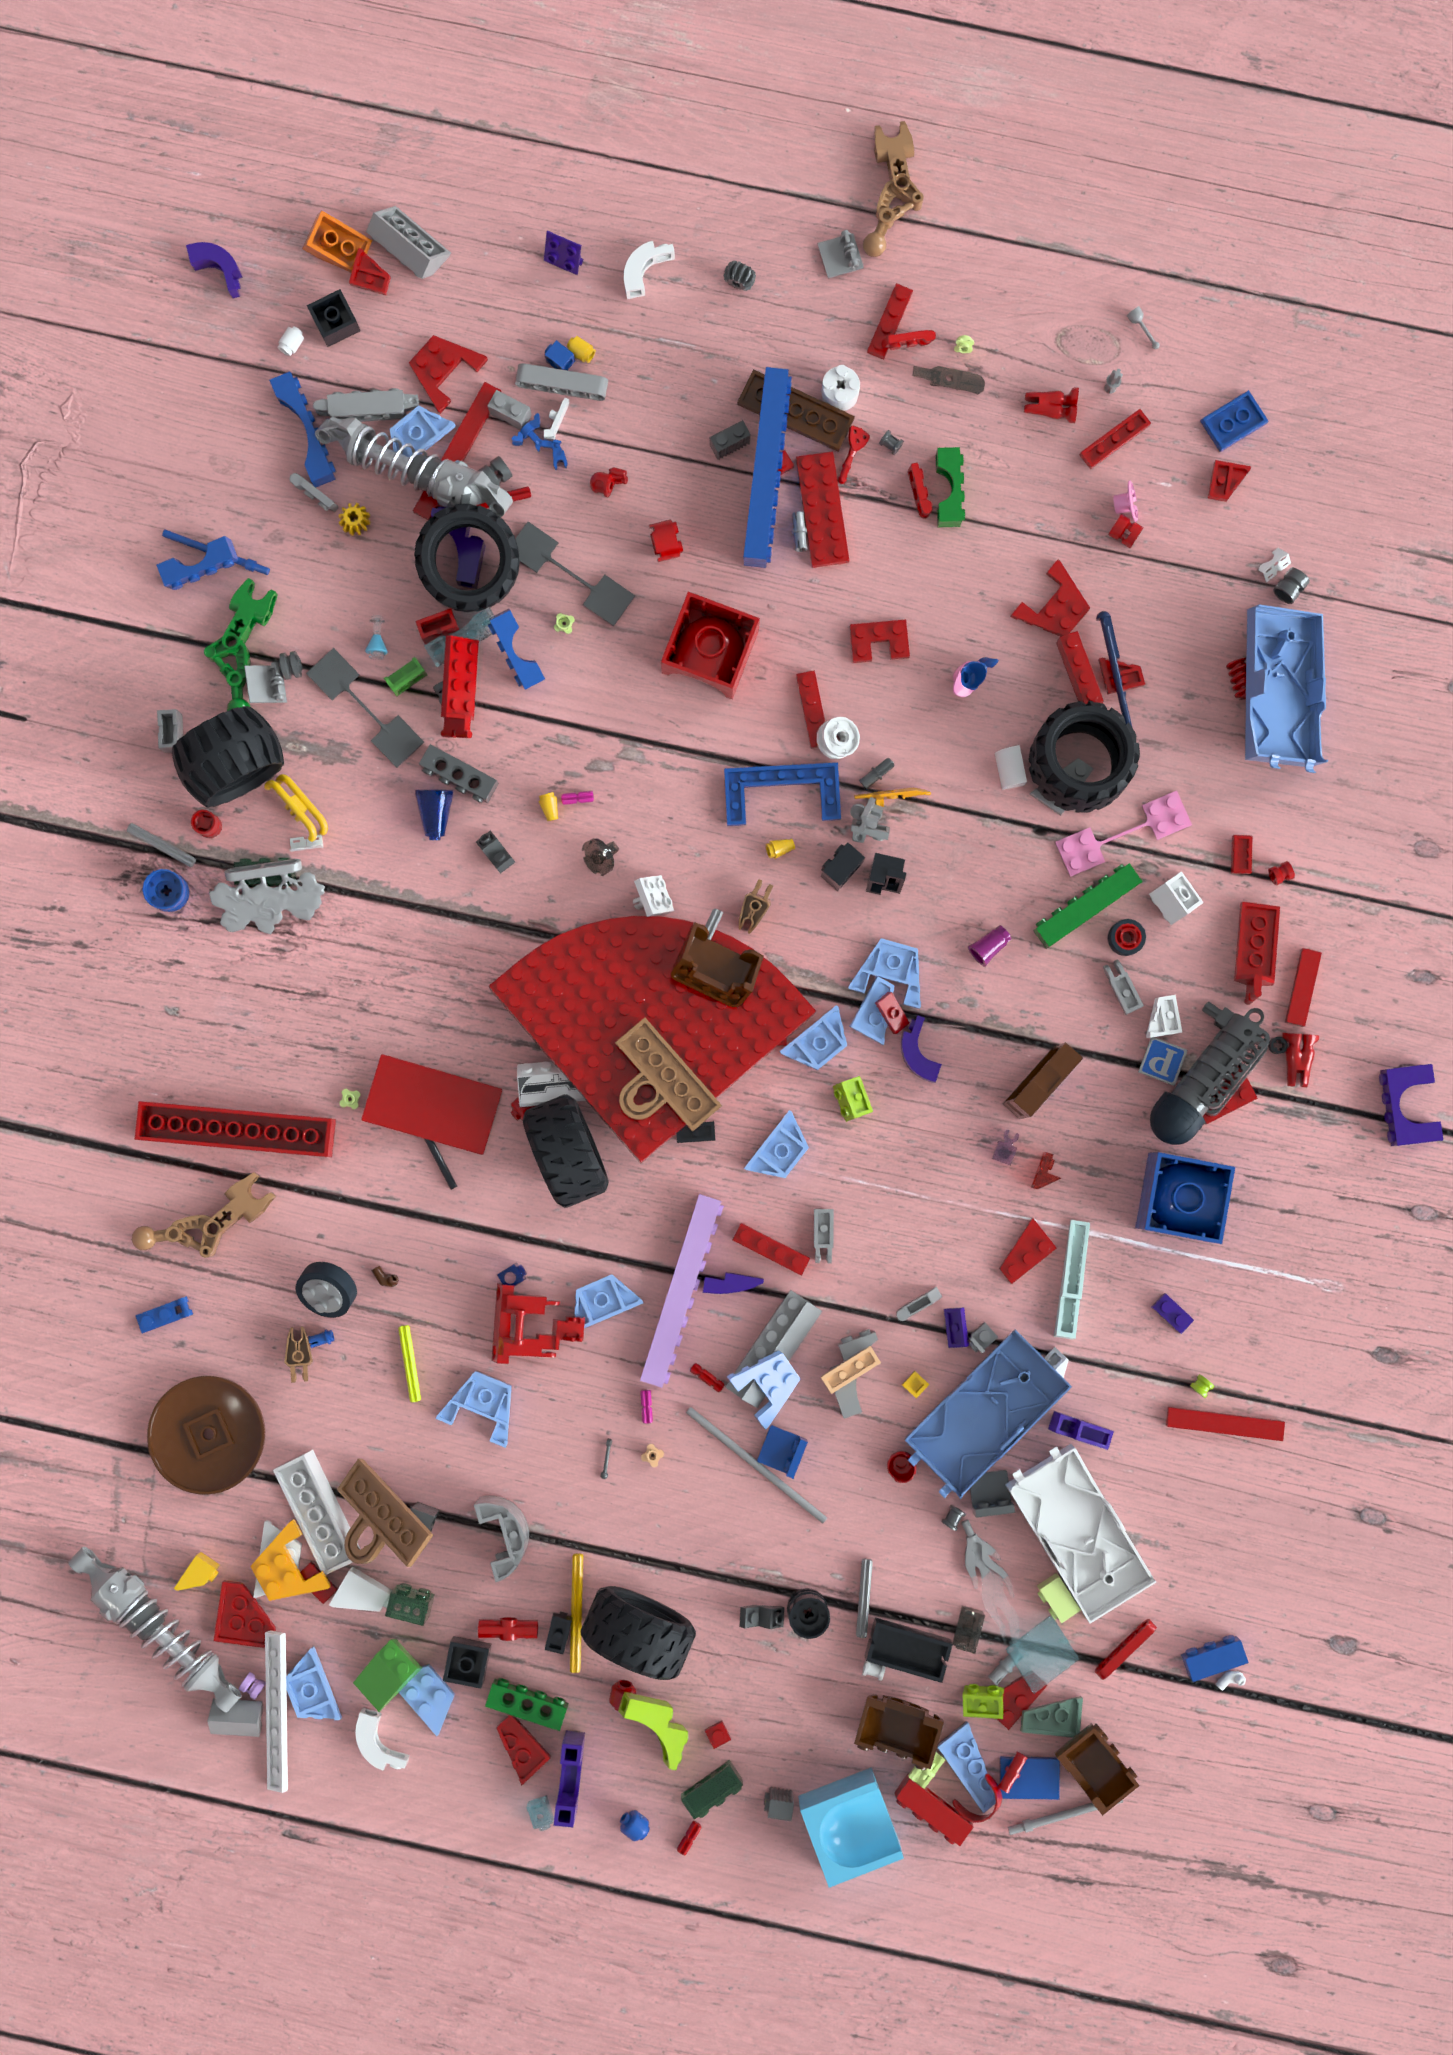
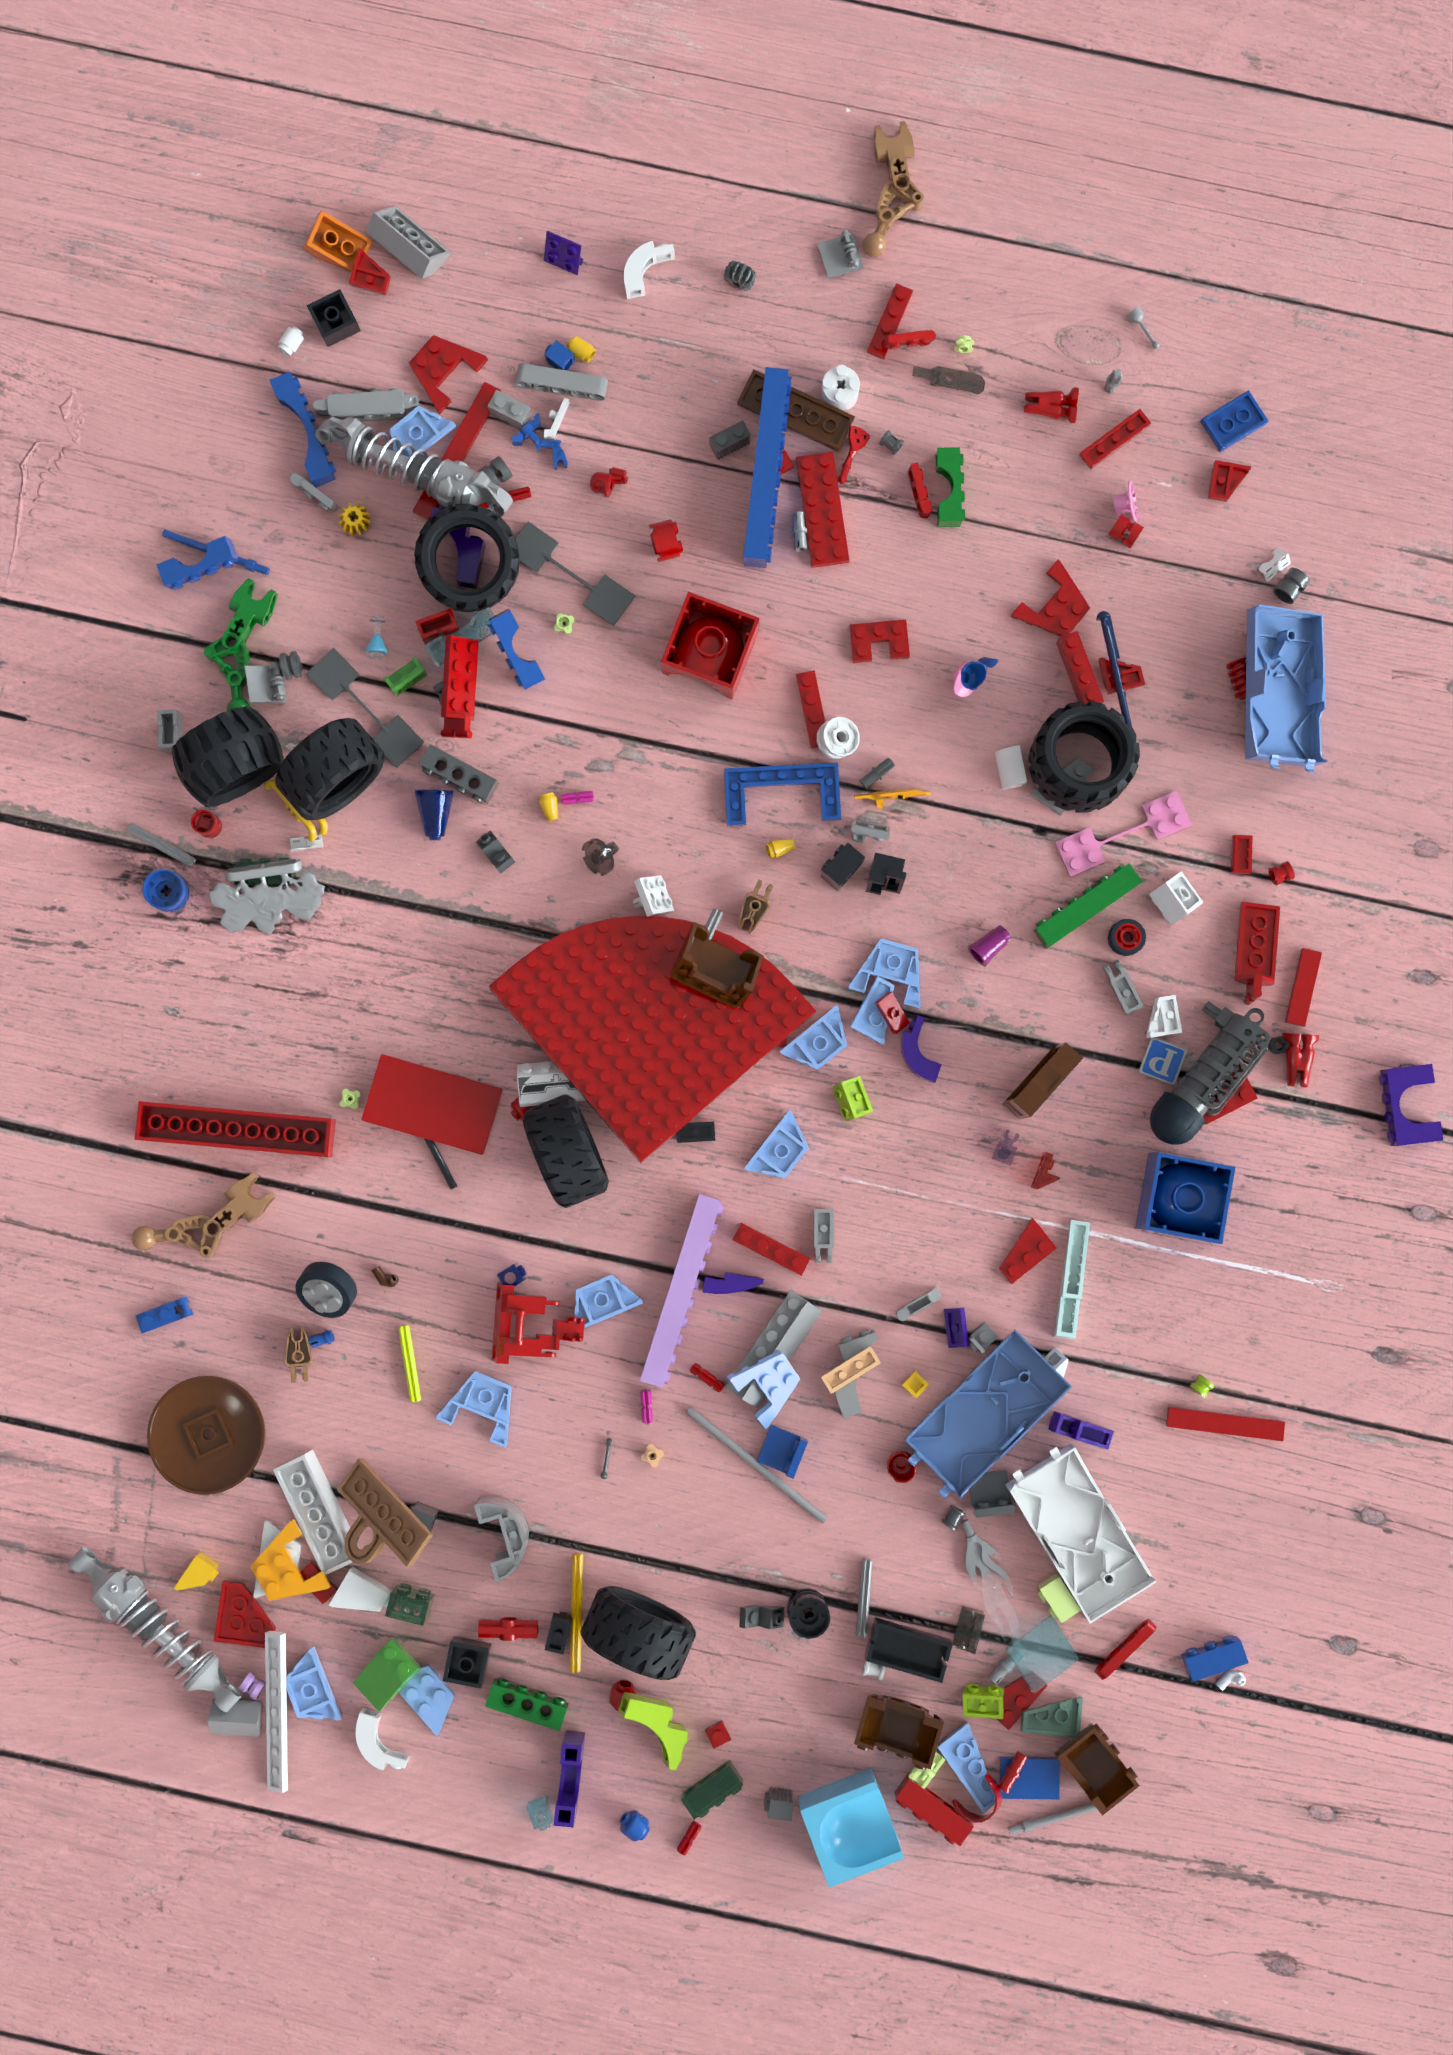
(210, 255): dark purple arch -> none
(329, 768): none -> black tyre
(524, 1750): red wing -> none
(667, 1074): medium nougat plate -> none
(869, 815): light grey hips -> none
(1172, 1313): dark purple plate -> none

